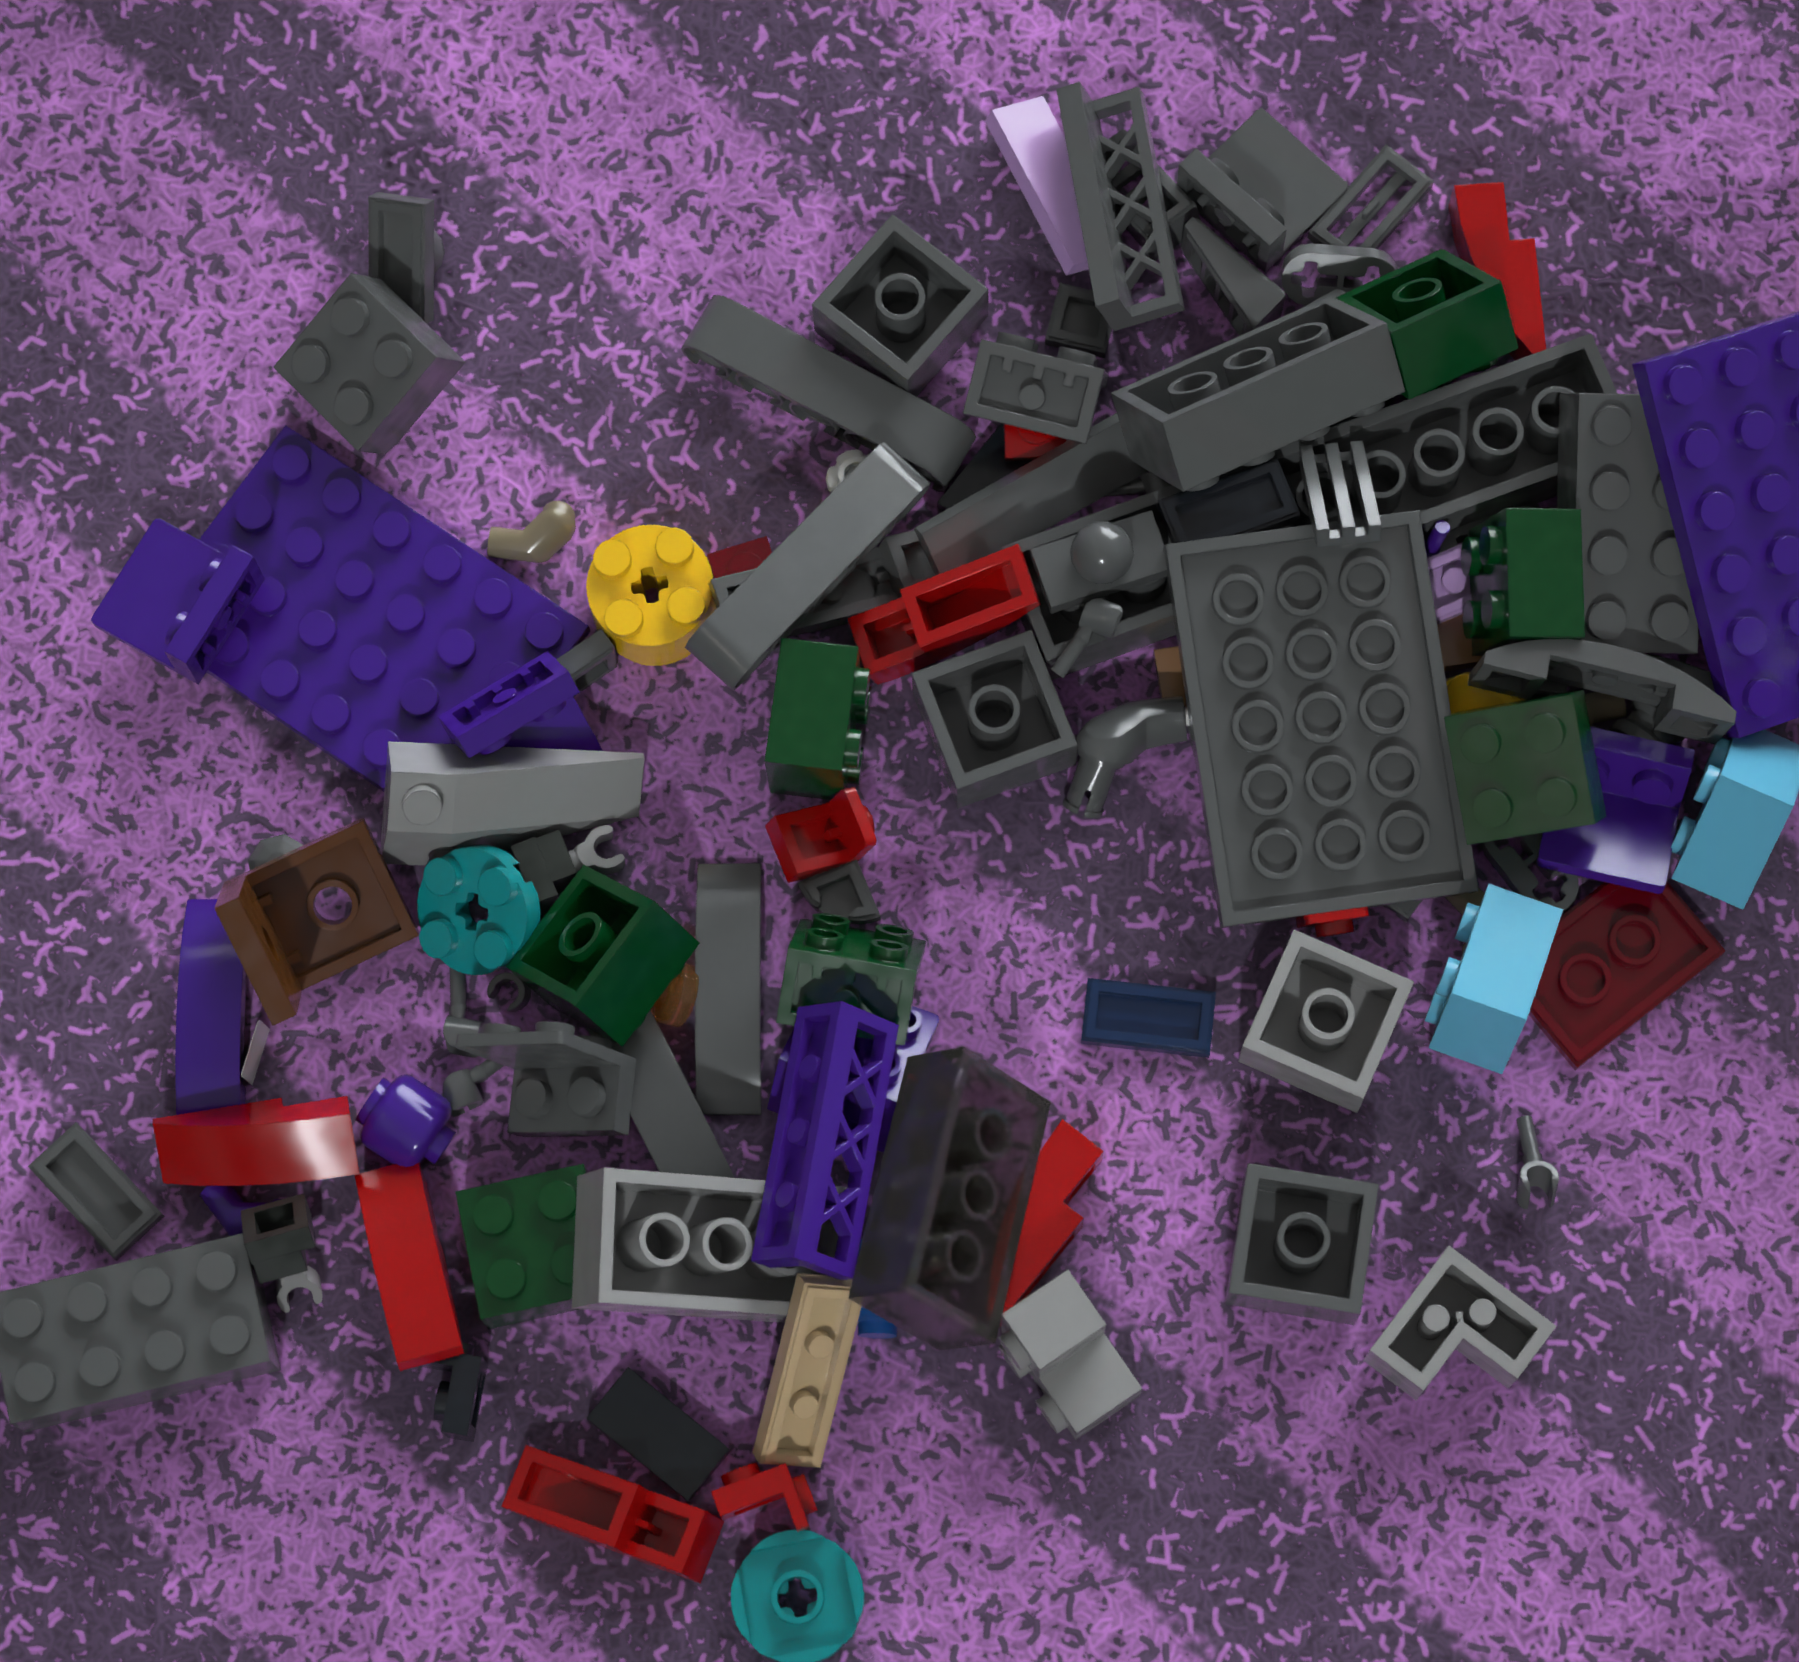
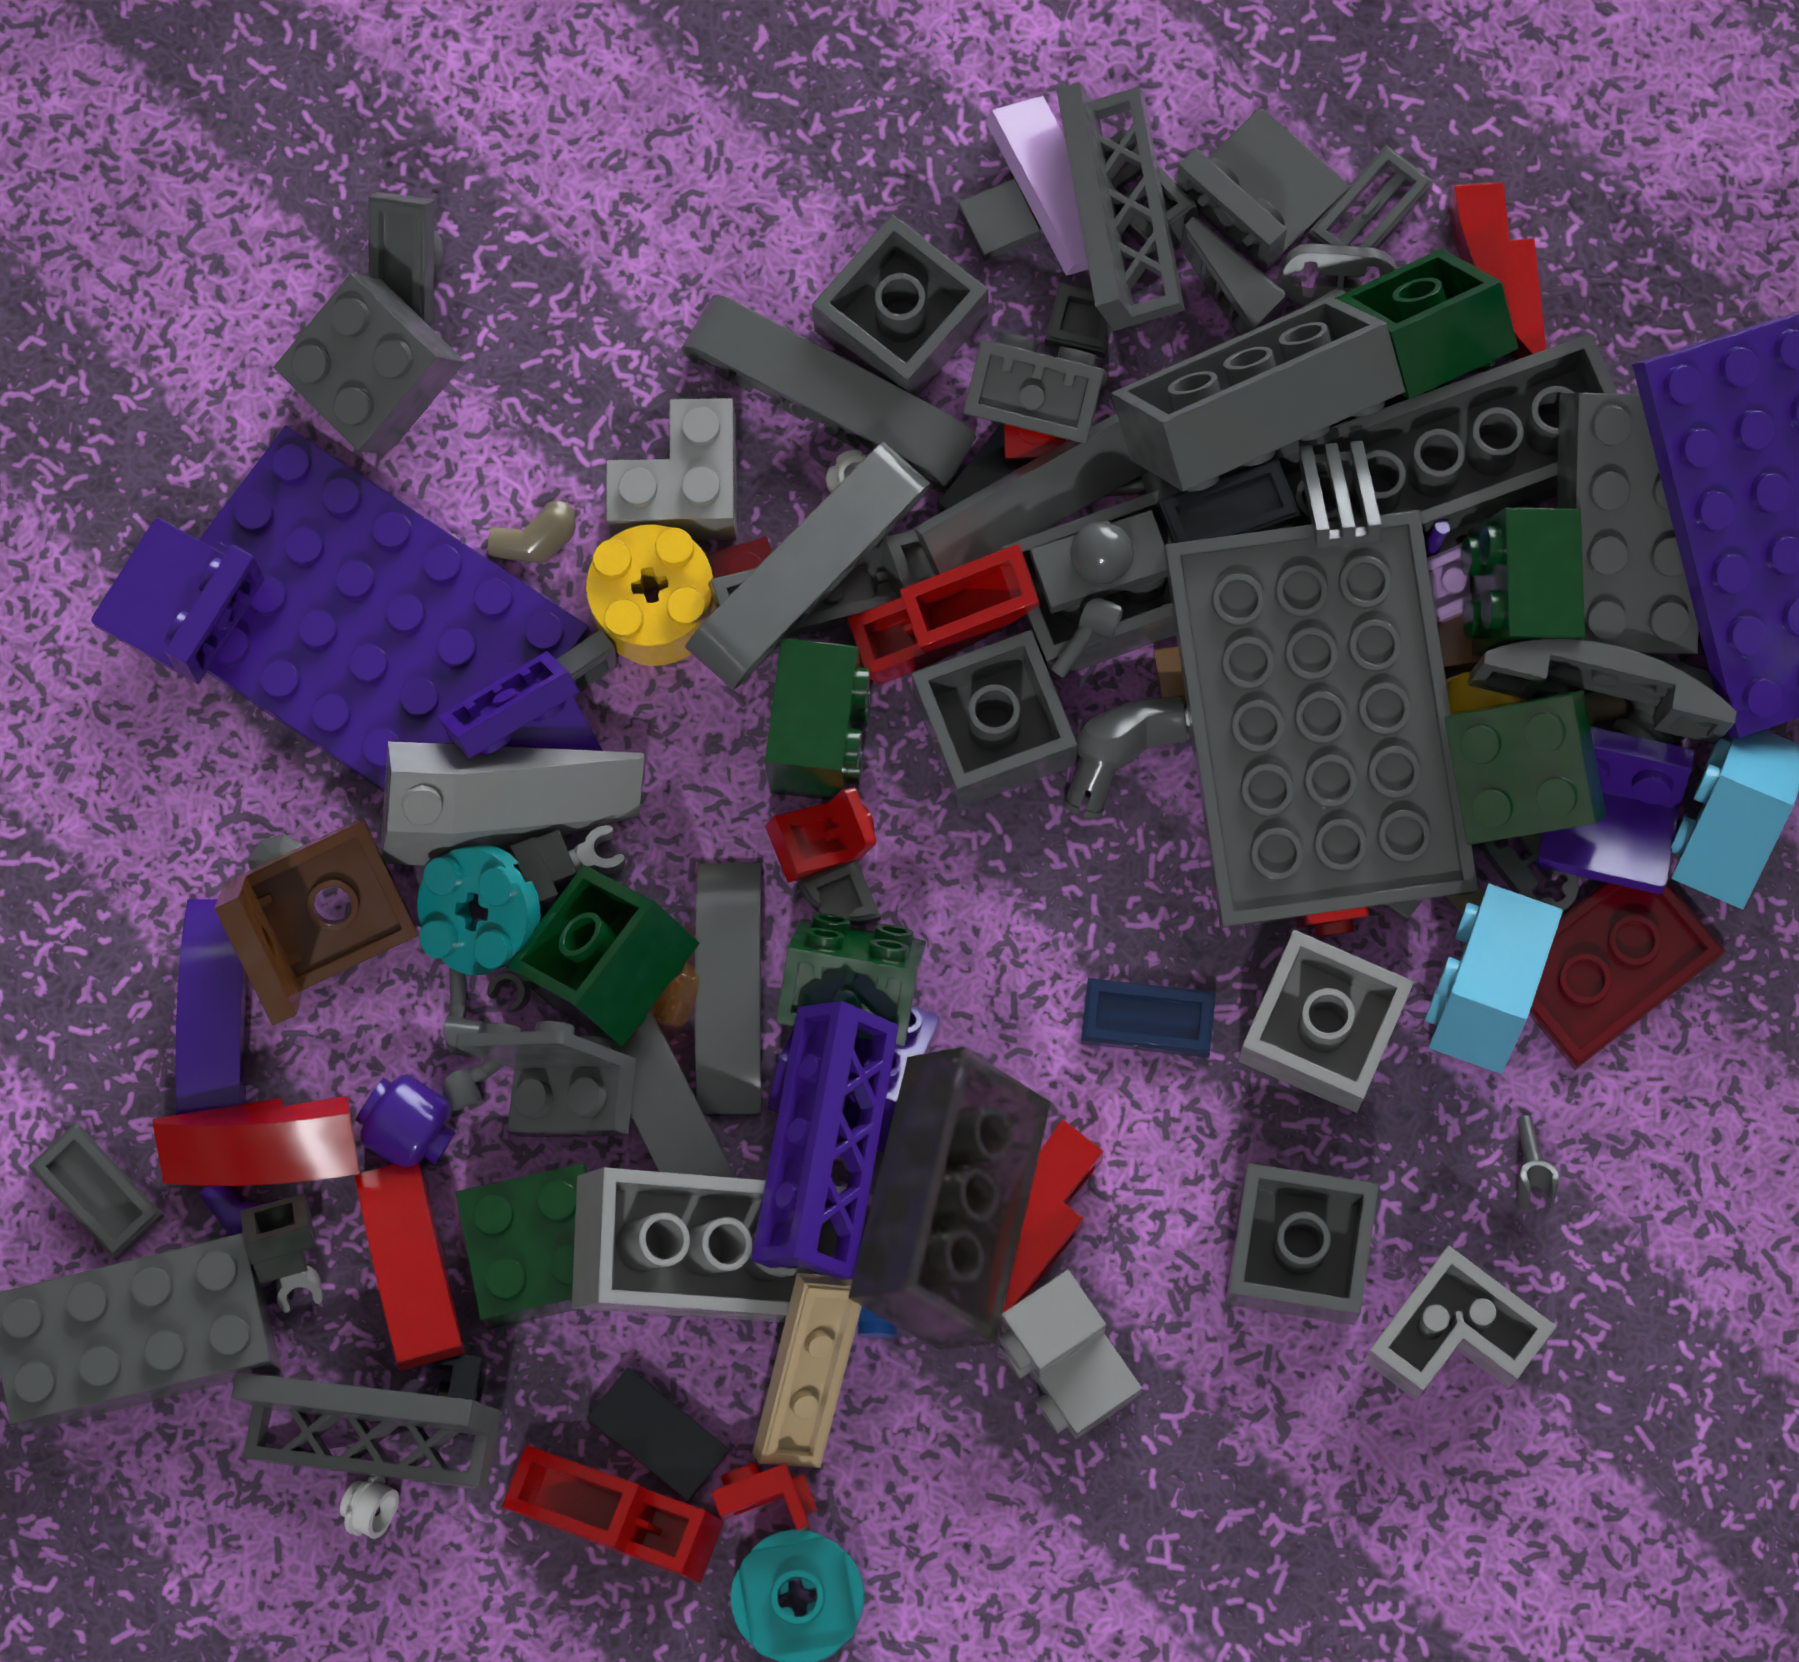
(255, 1052): white sticker -> none
(361, 1504): none -> white plate
(369, 1405): none -> dark grey fence
(691, 488): none -> light grey brick
(999, 219): none -> dark grey tile

